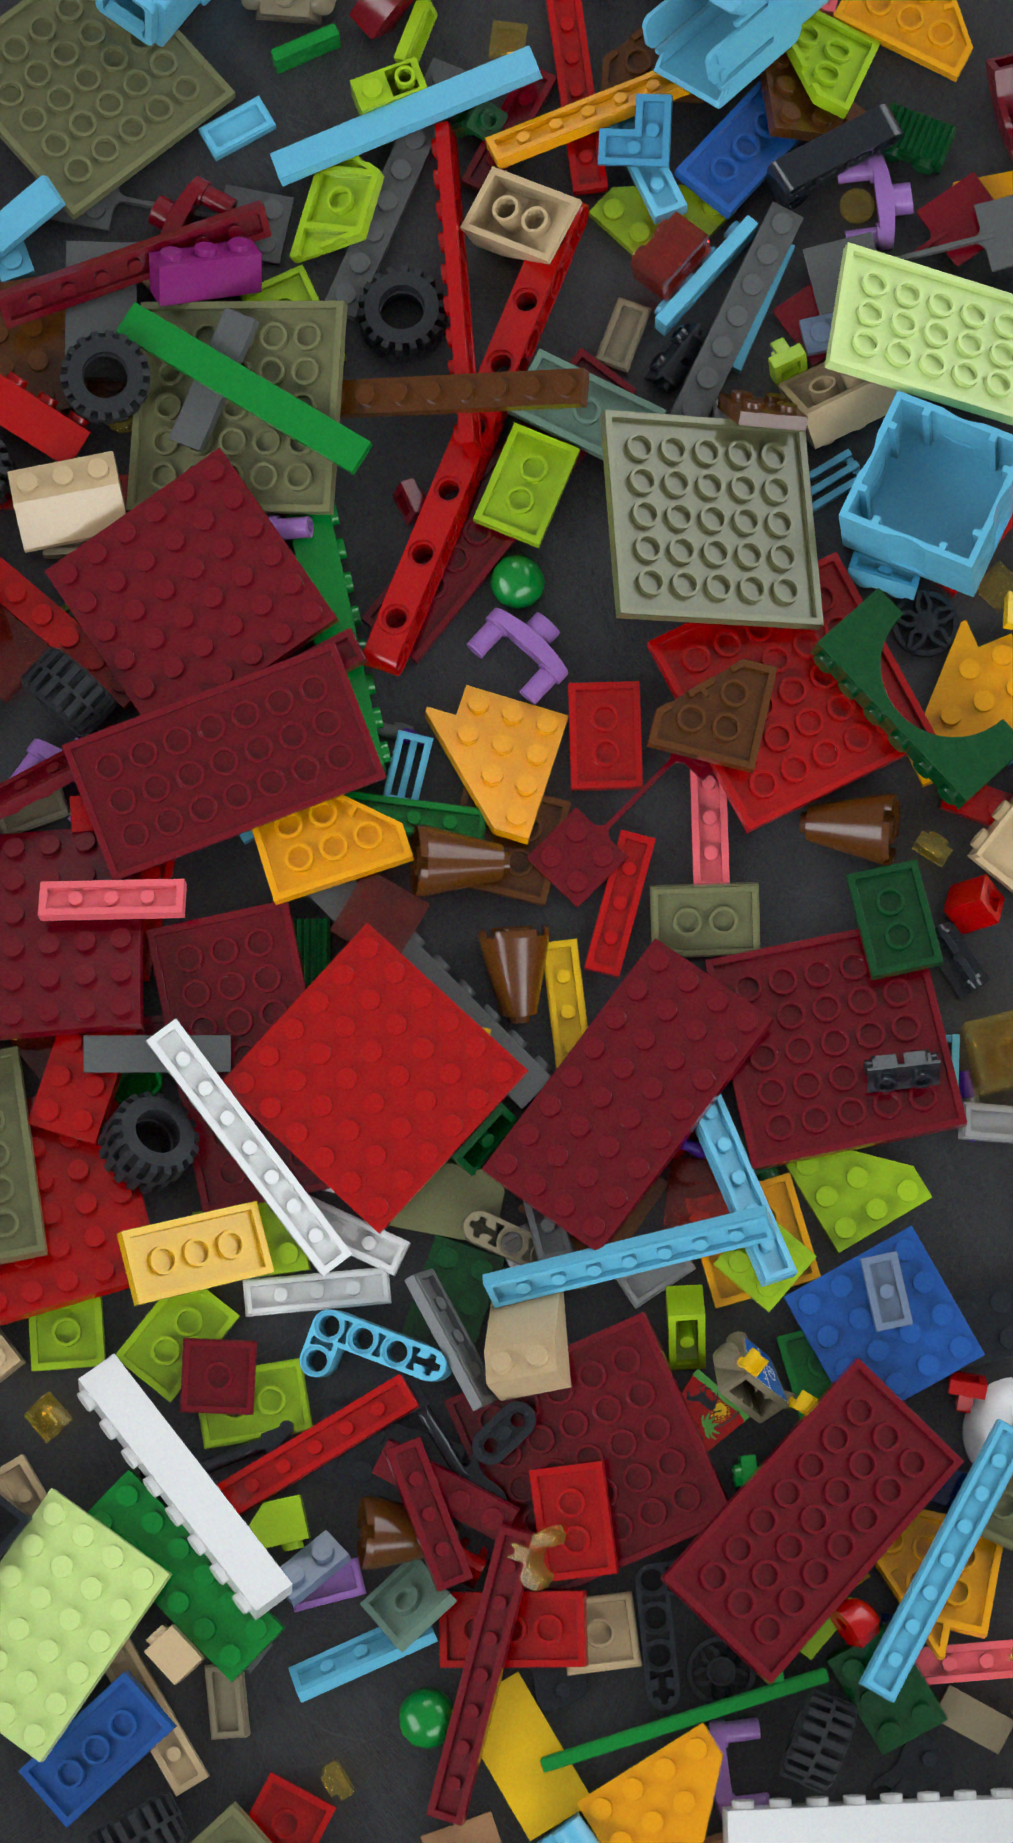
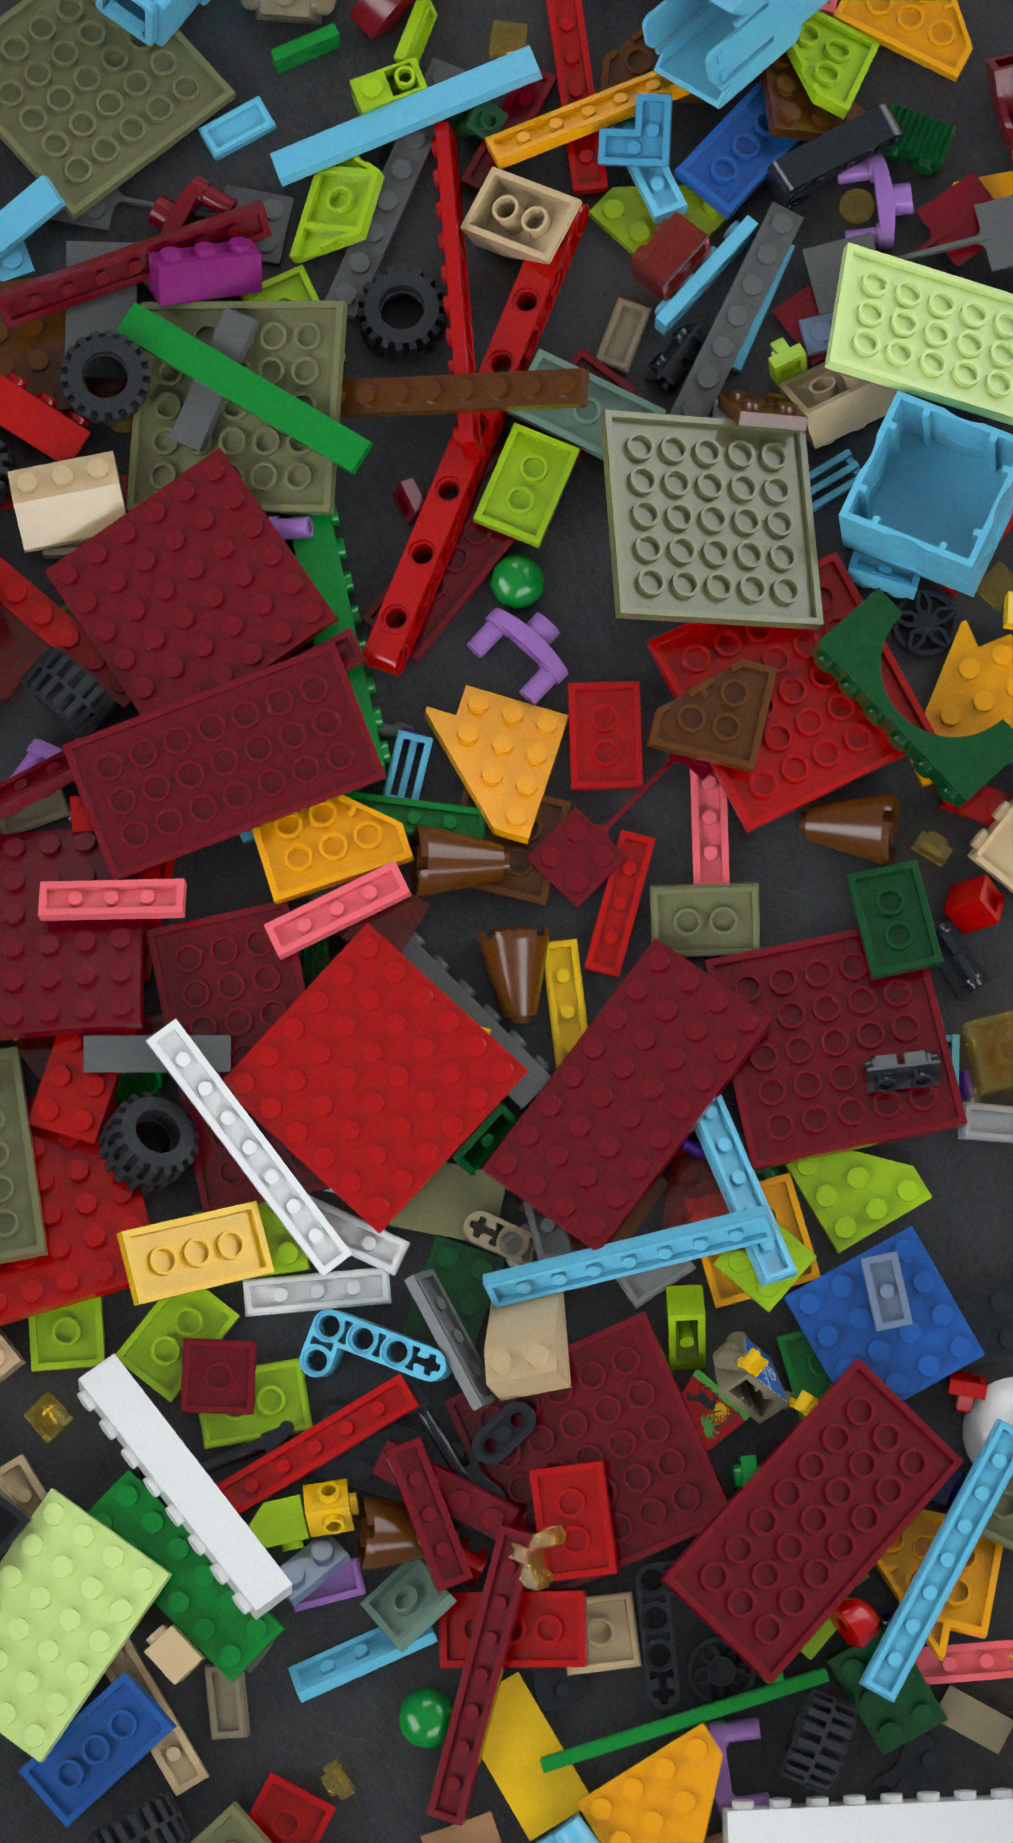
(330, 1507): none -> yellow brick
(337, 910): none -> coral plate

